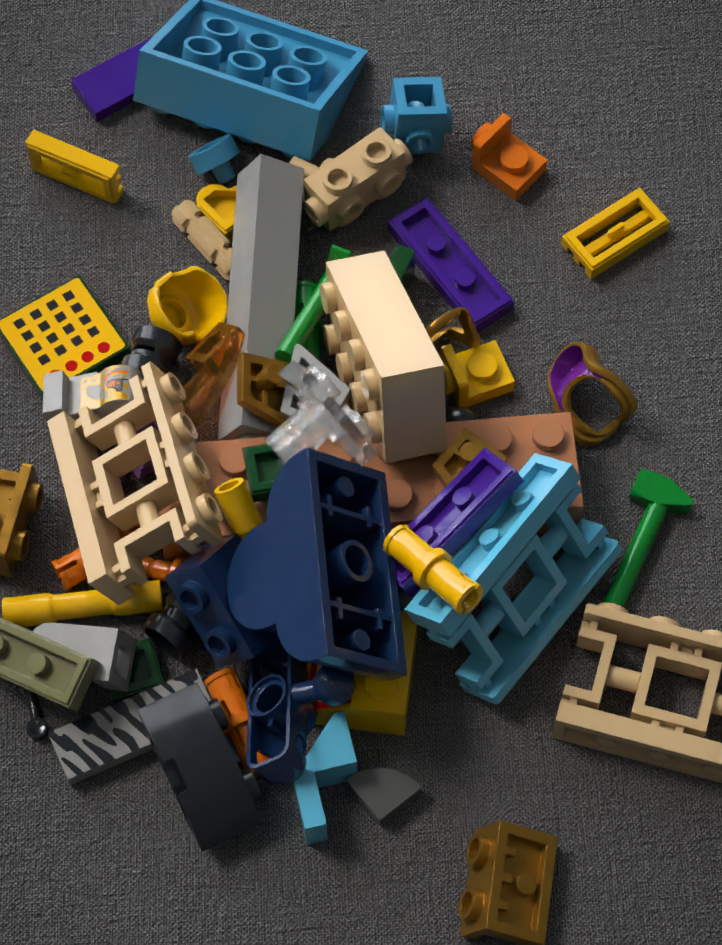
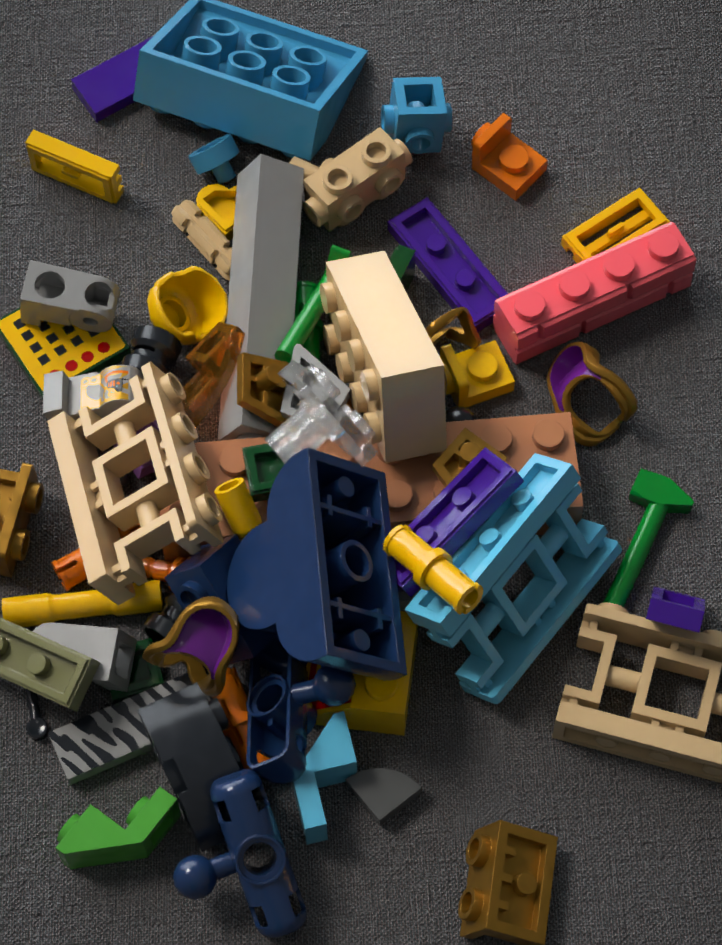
(68, 298): none -> light grey leg
(98, 840): none -> bright green slope
(200, 637): none -> piece
(262, 885): none -> dark blue piece
(593, 292): none -> coral brick
(676, 609): none -> dark purple tile

